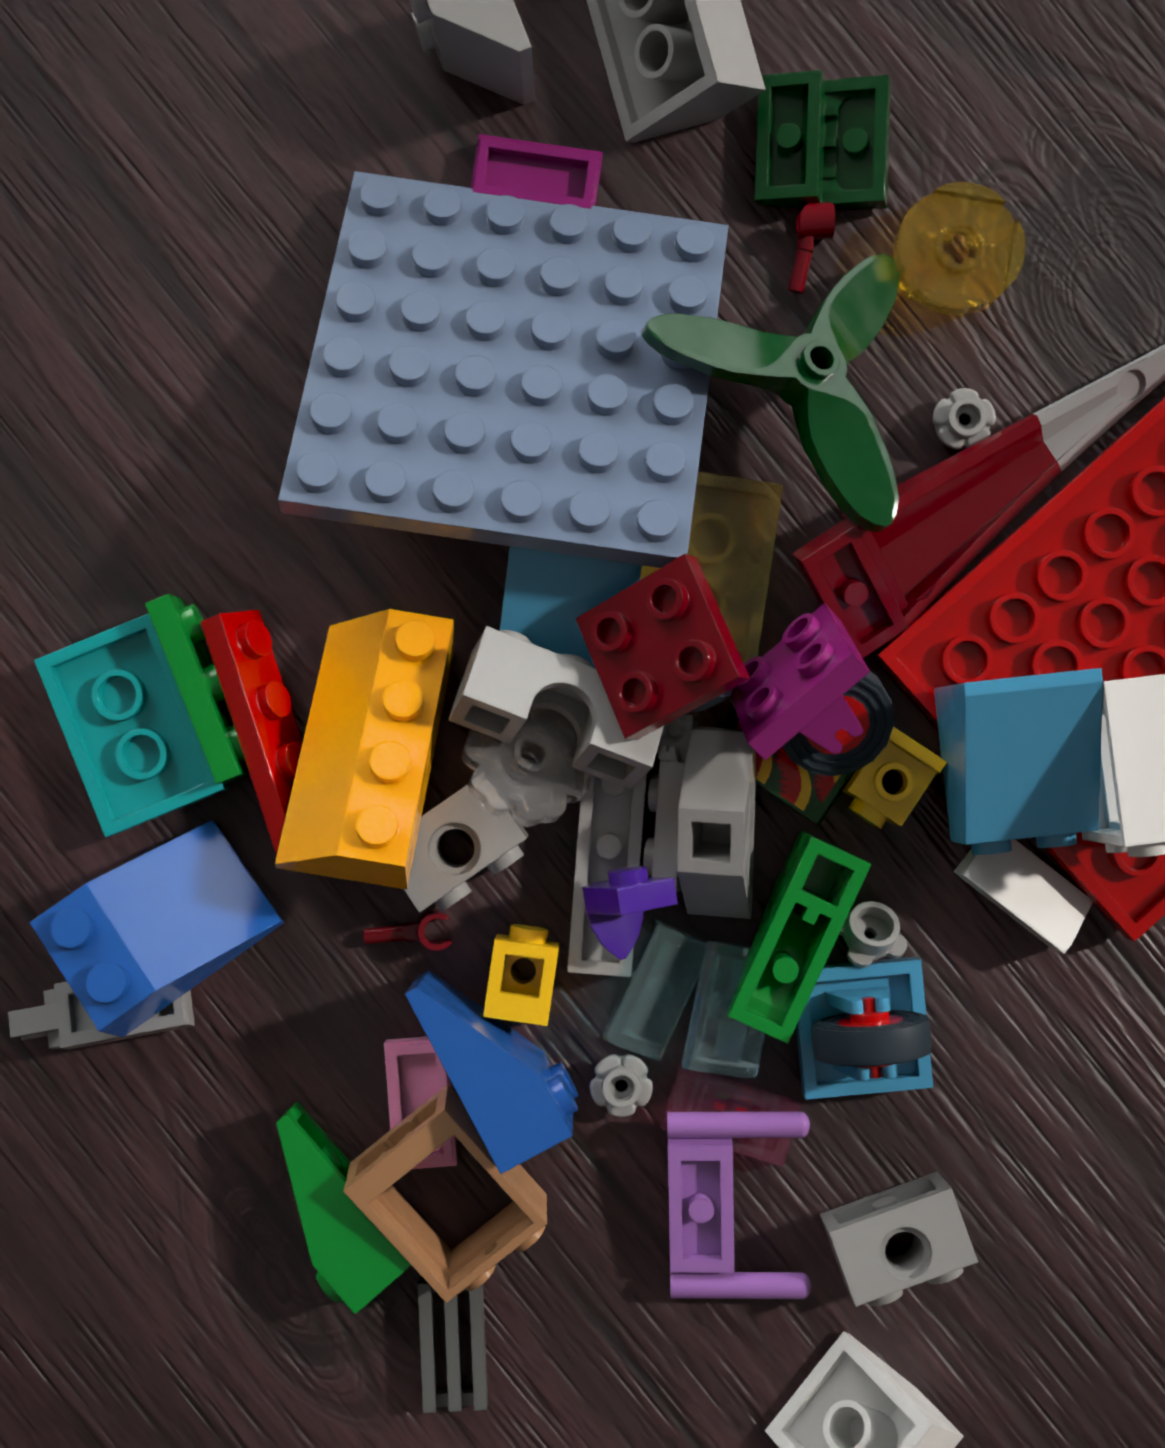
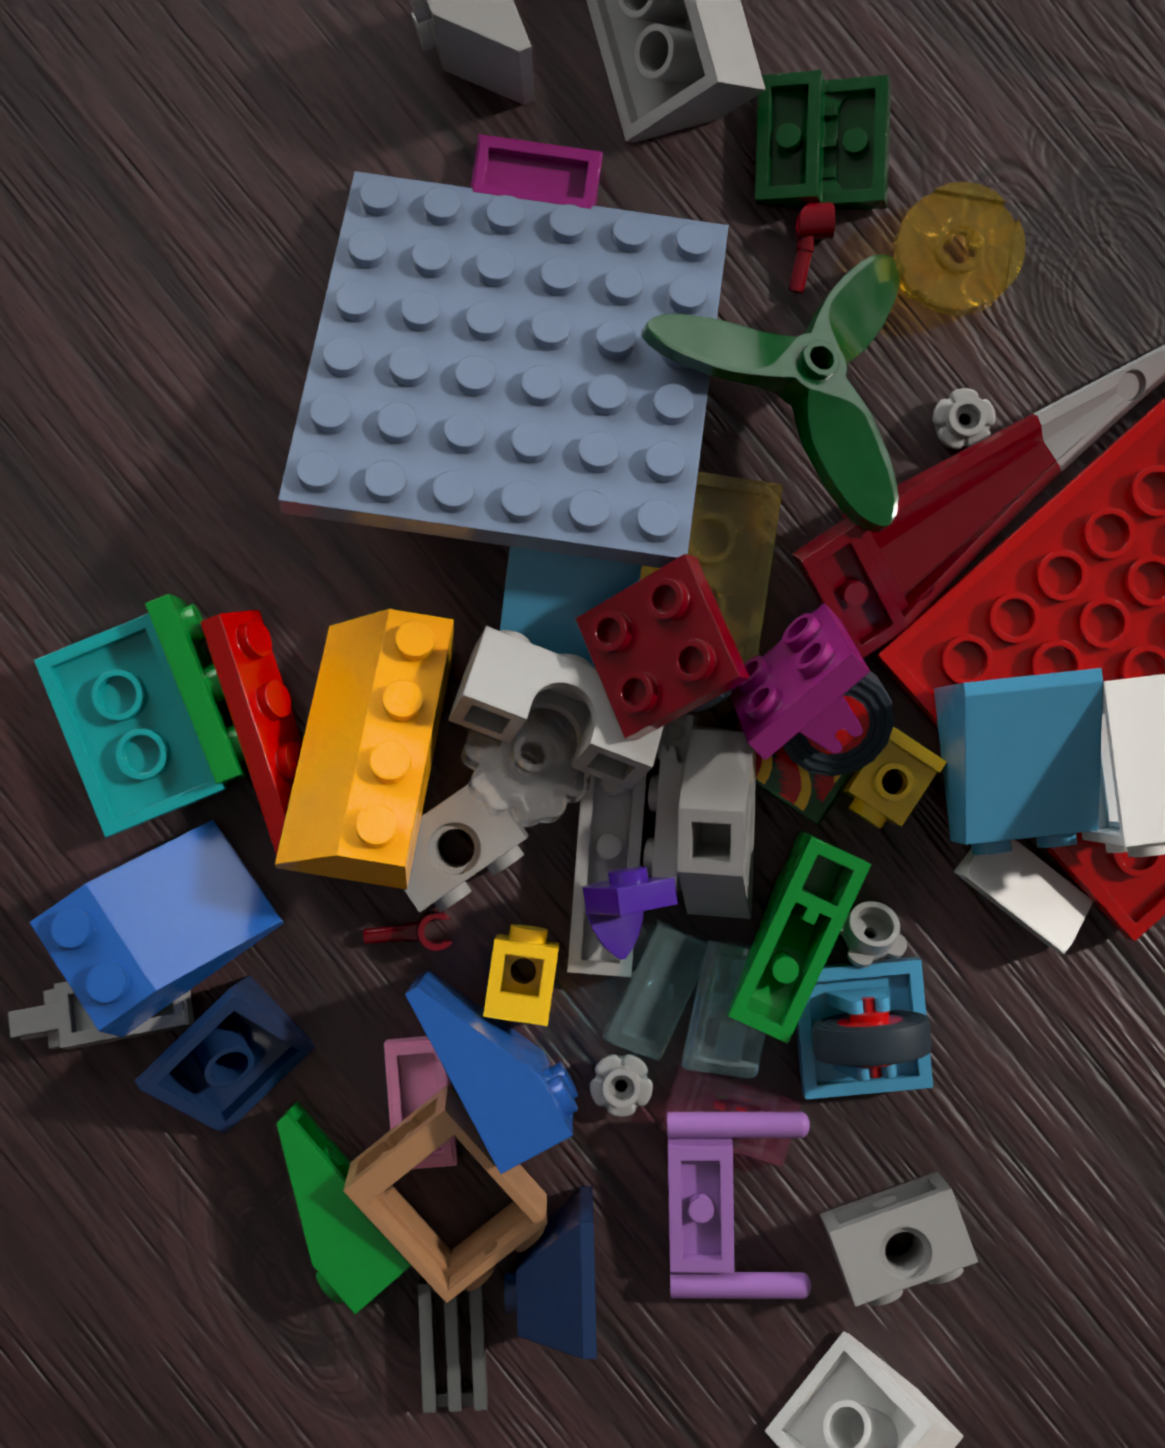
(228, 1058): none -> dark blue slope
(557, 1282): none -> dark blue slope

